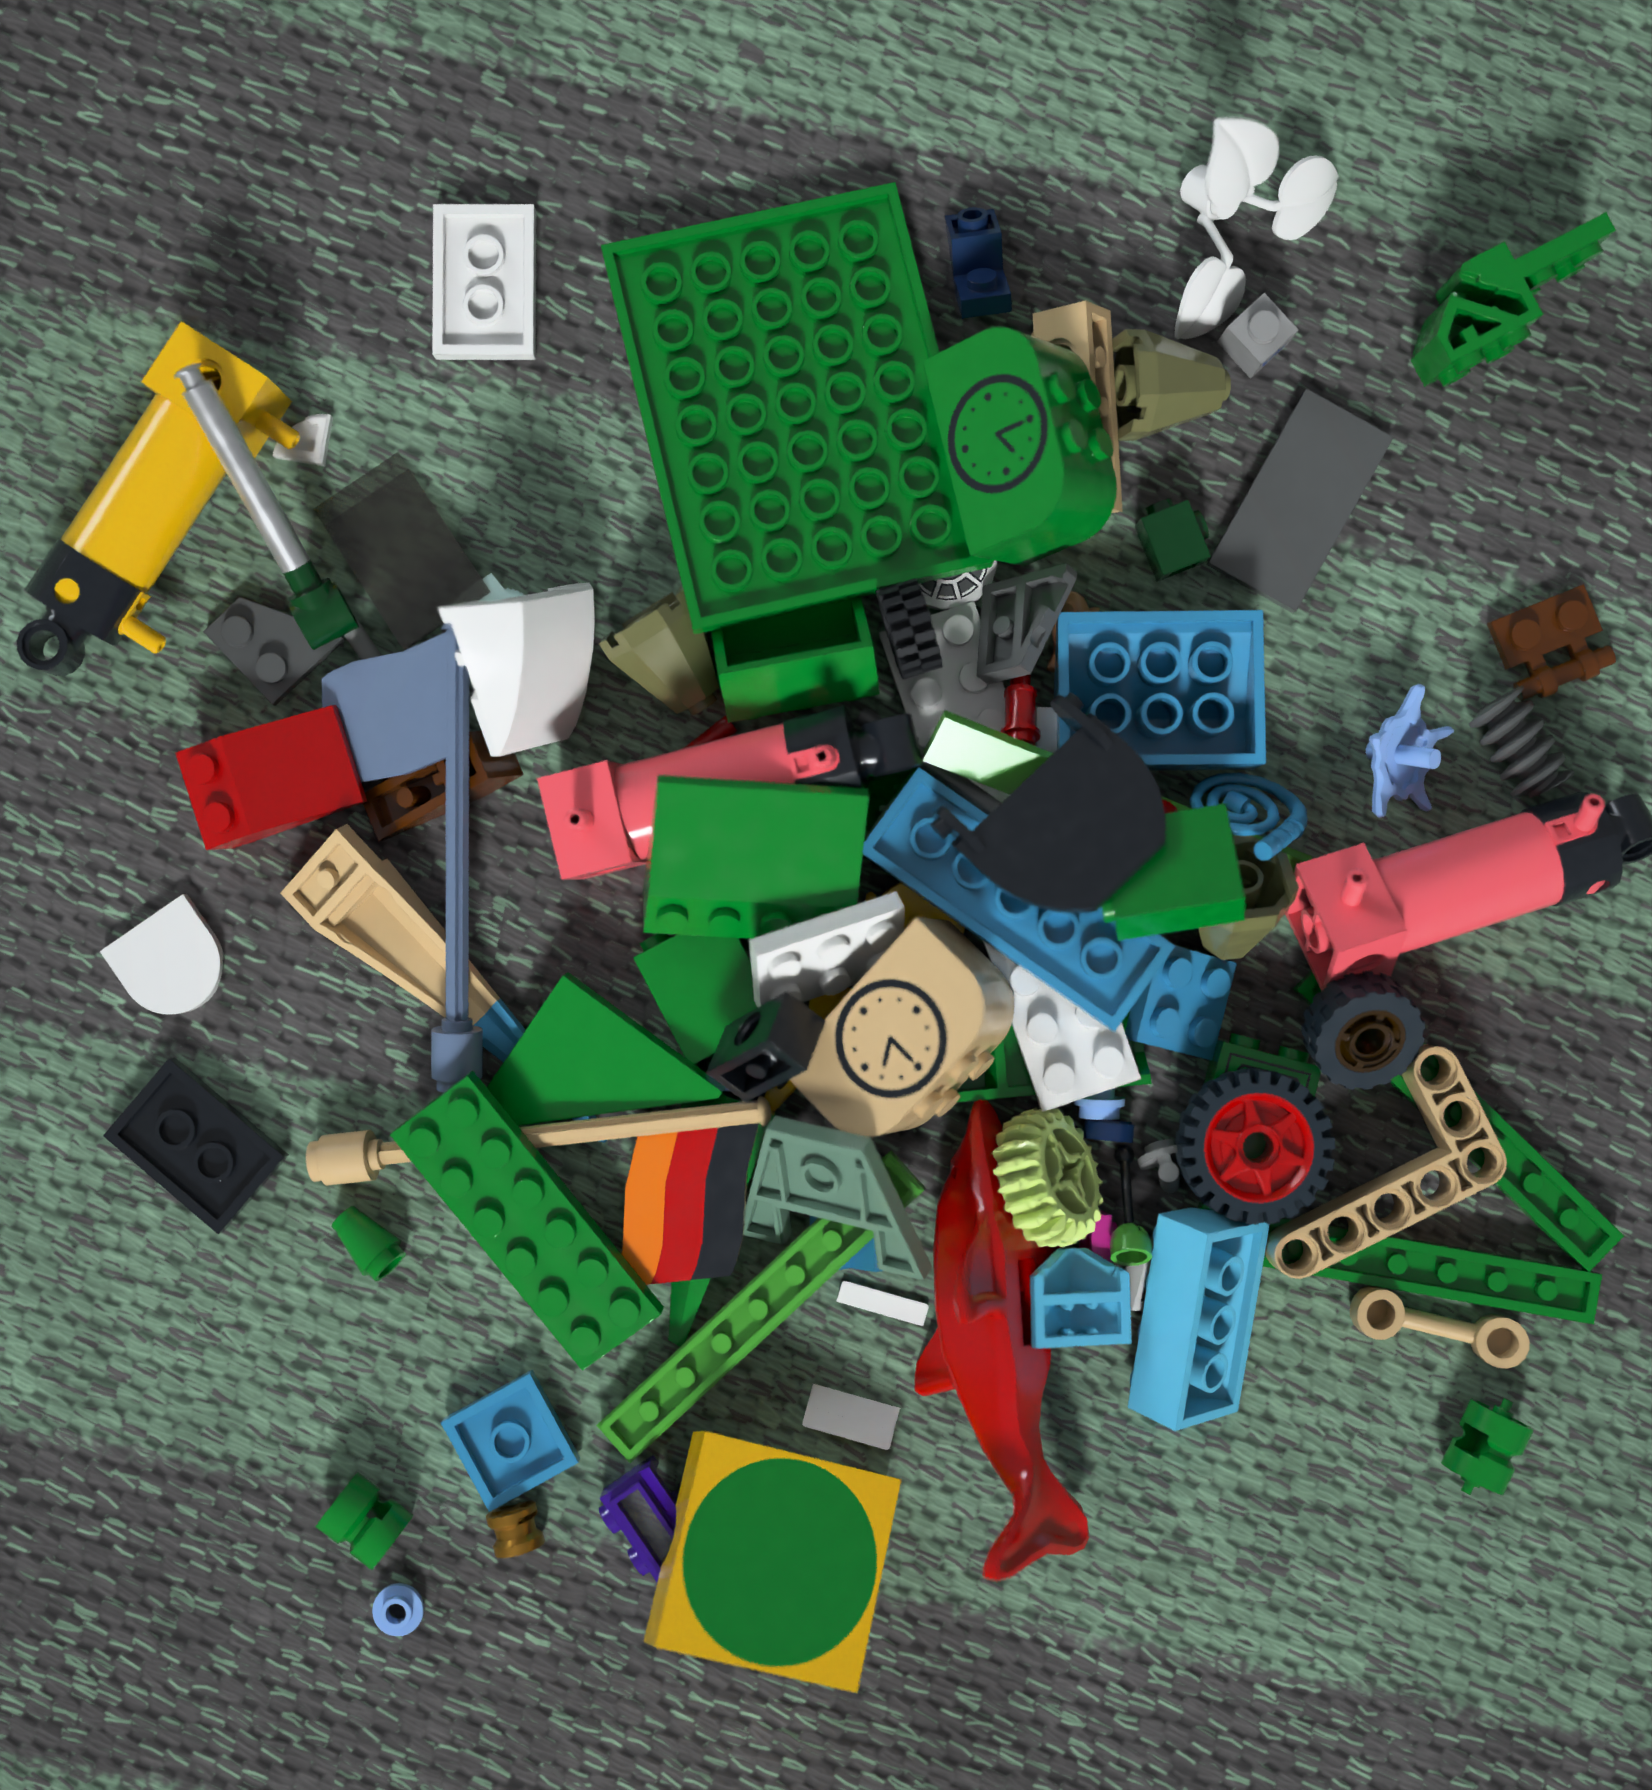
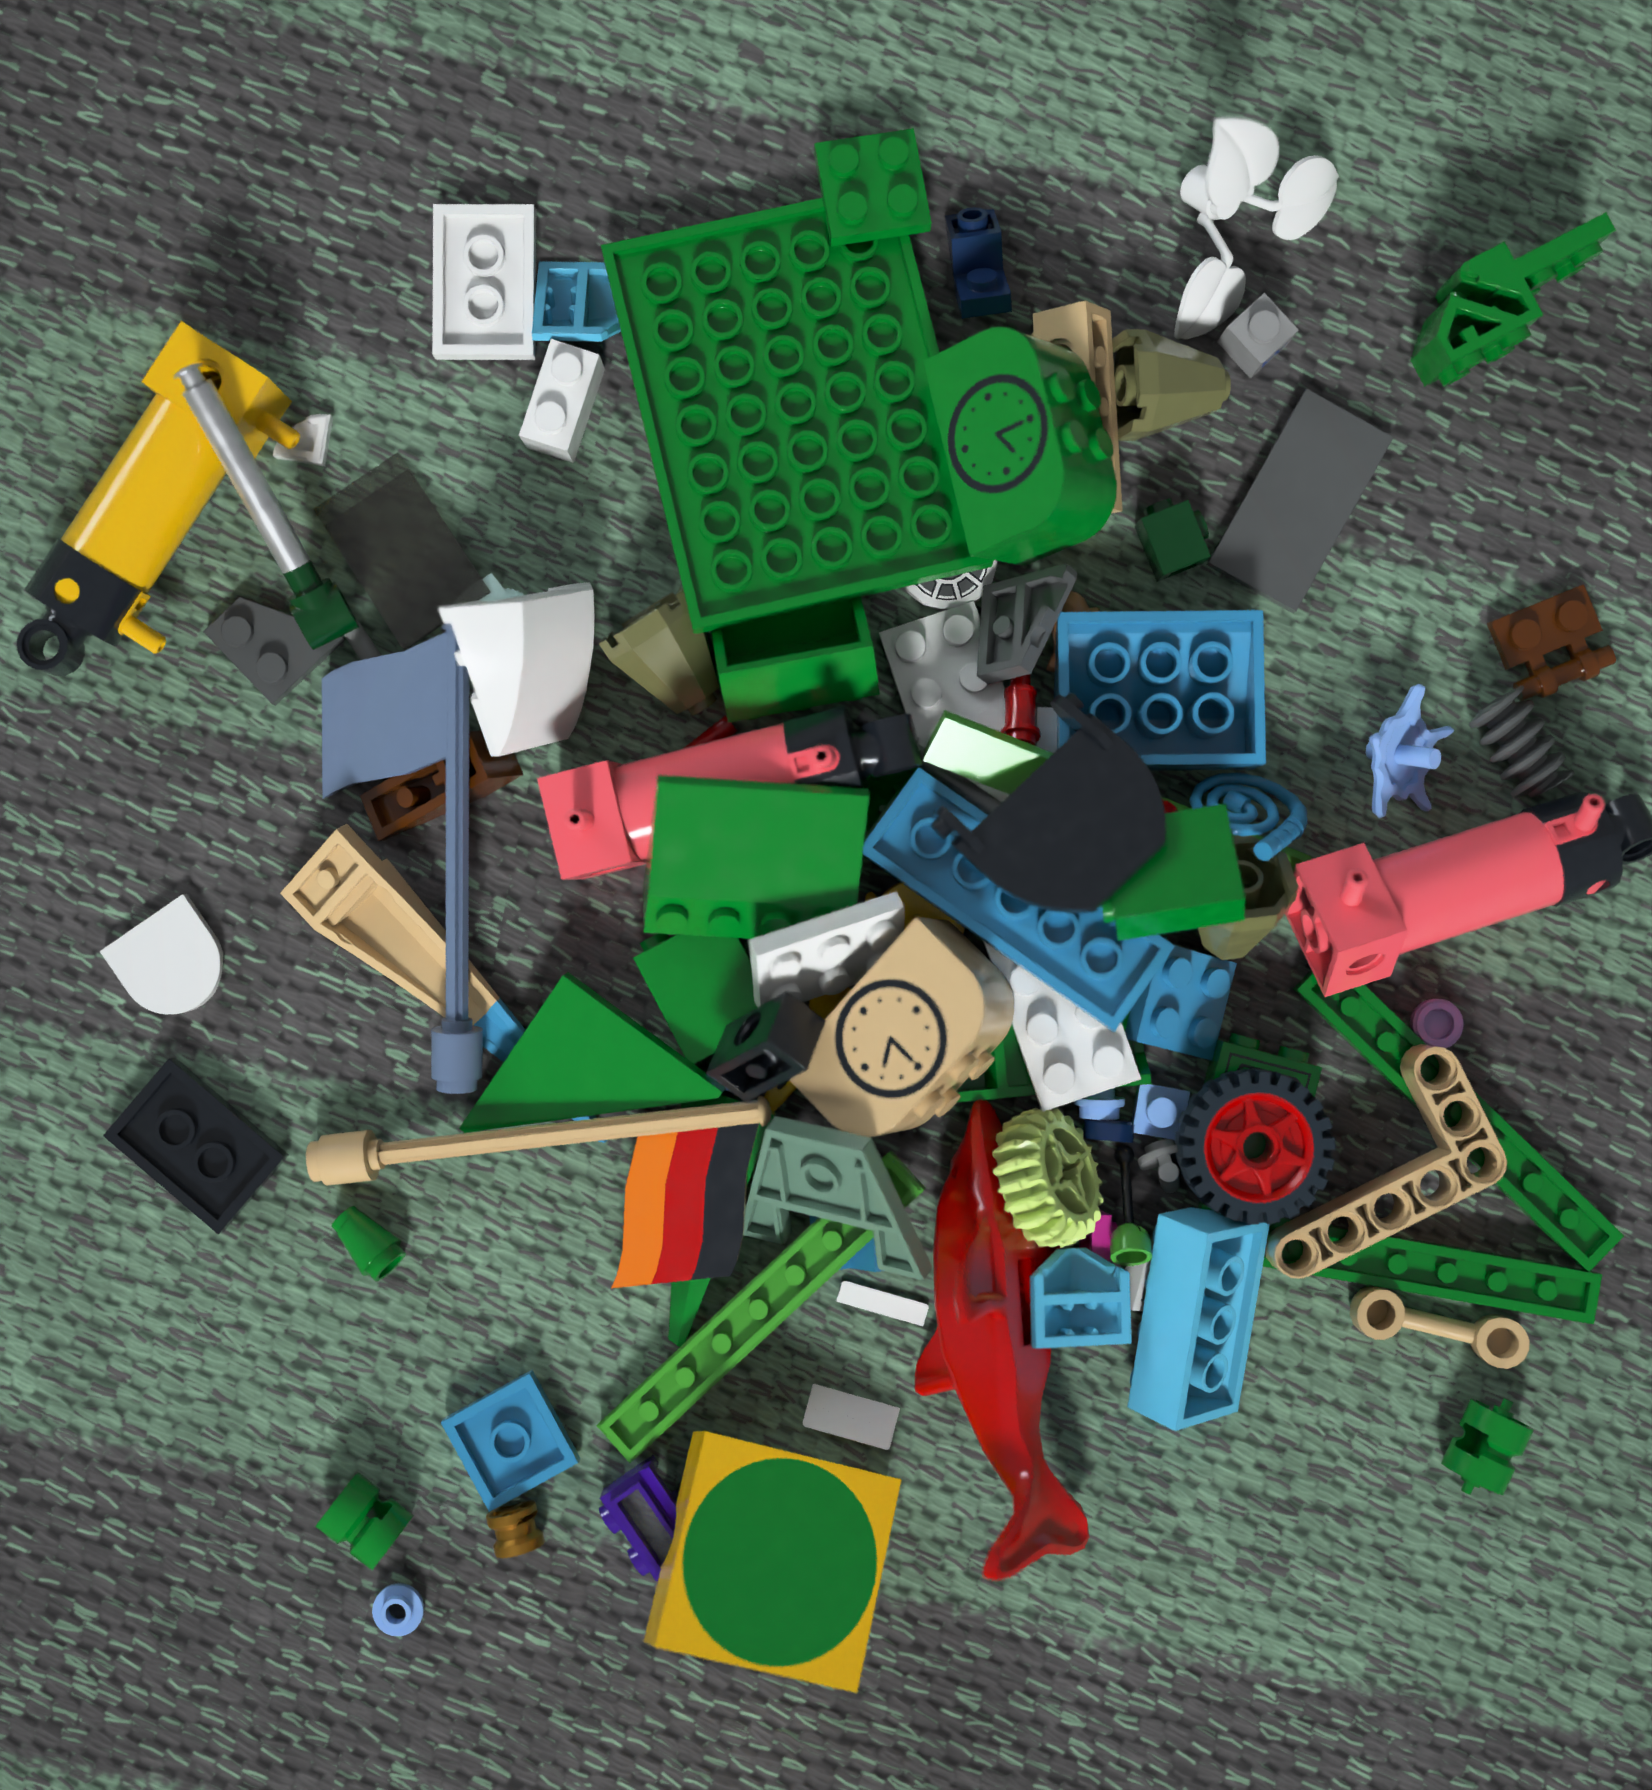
(270, 778): red slope -> none
(527, 1220): green plate -> none
(562, 401): none -> white brick
(573, 303): none -> medium azure slope
(872, 187): none -> green plate
(909, 628): black tyre -> none
(1158, 1110): none -> light blue plate
(1363, 1030): black wheel -> none
(1437, 1022): none -> lavender tile

